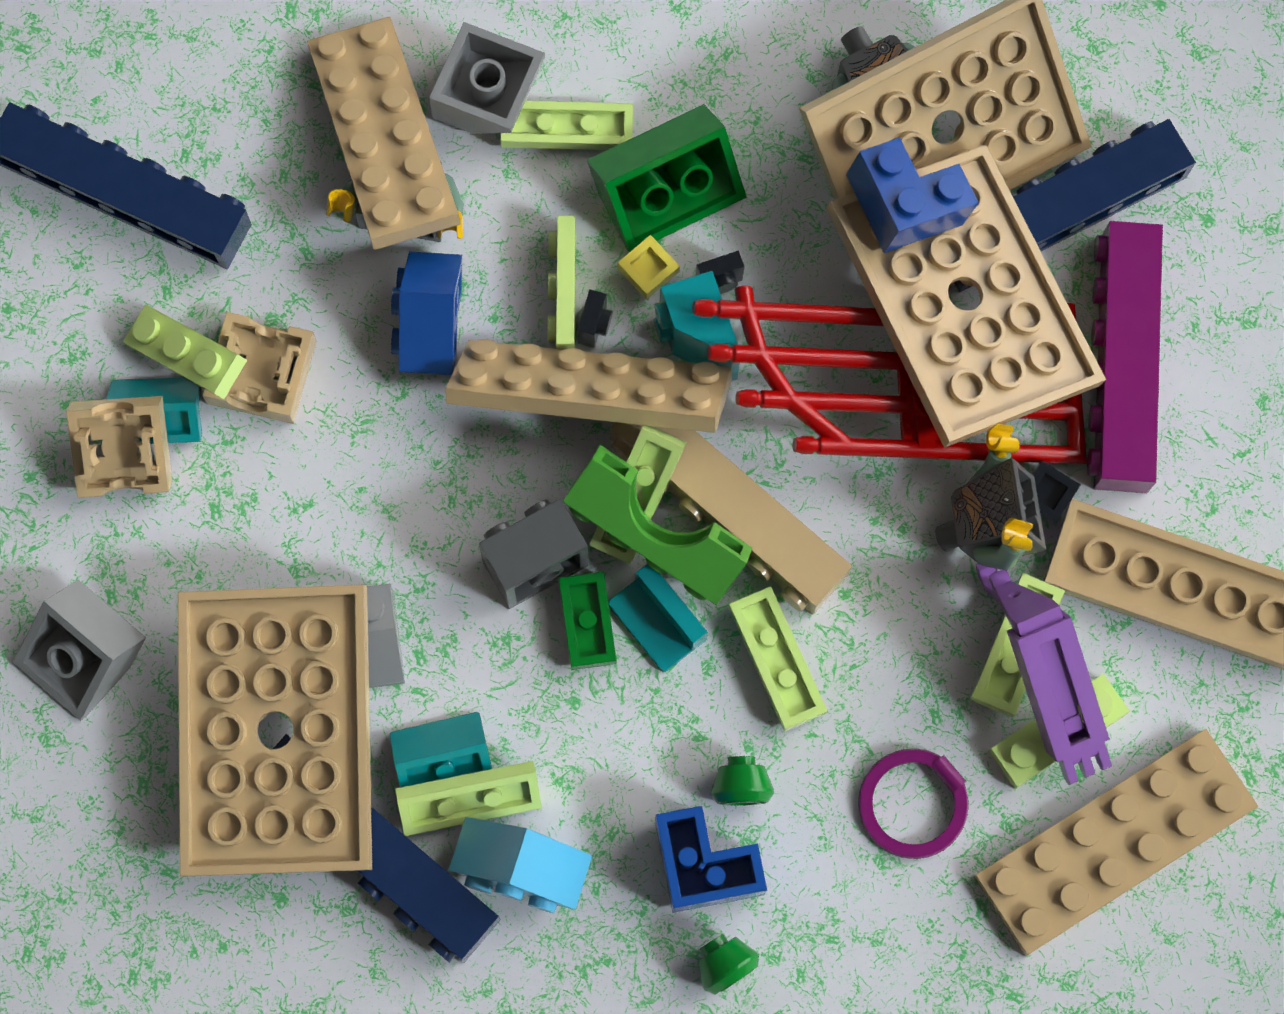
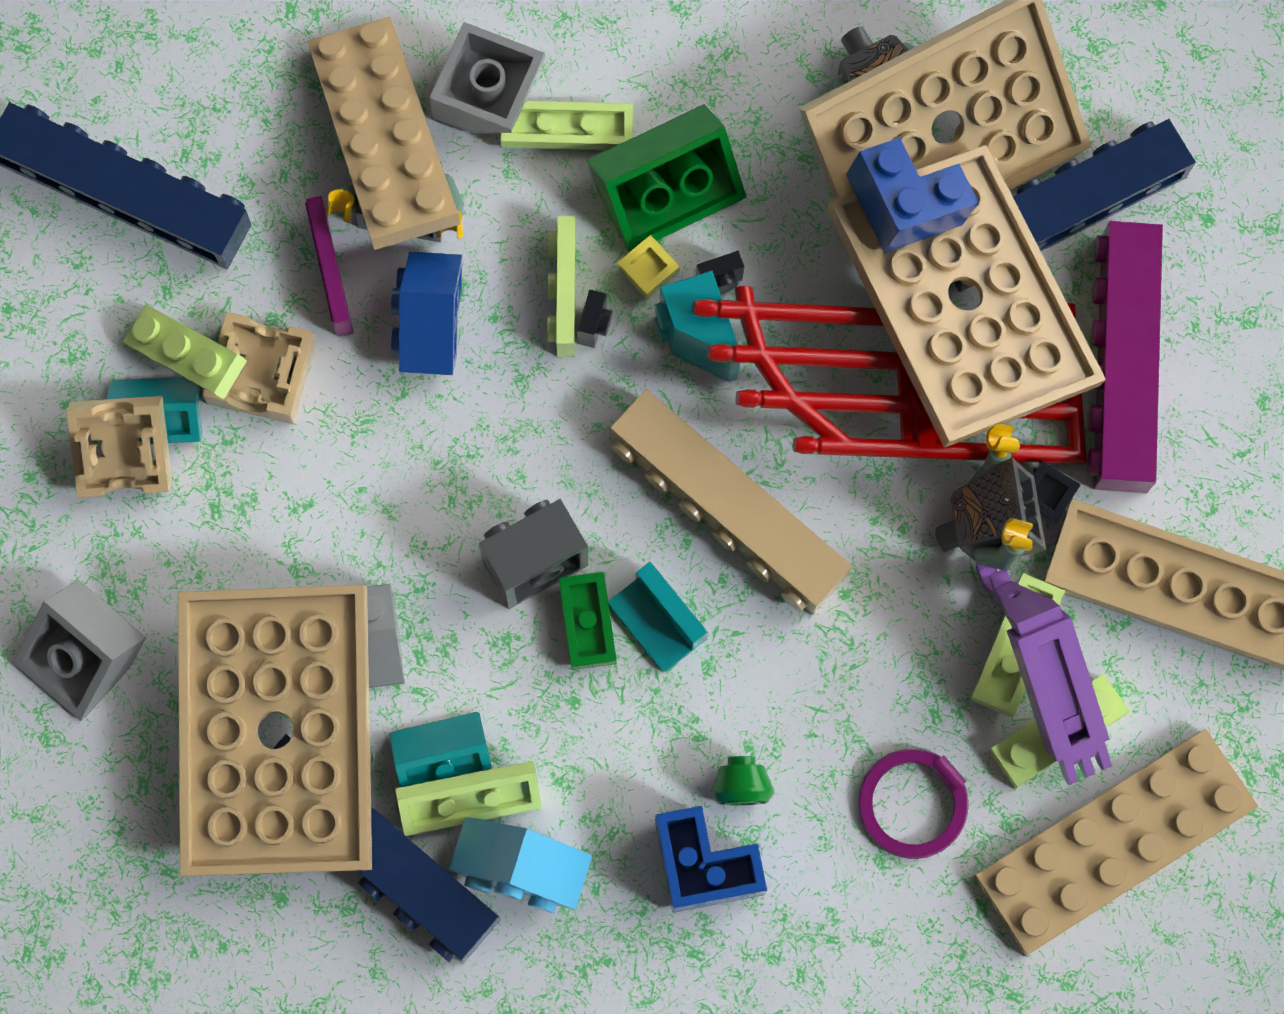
(329, 266): none -> magenta tile
(590, 385): tan plate -> none
(655, 458): yellowish green plate -> none
(700, 559): bright green arch -> none
(725, 963): green cone -> none
(777, 659): yellowish green plate -> none

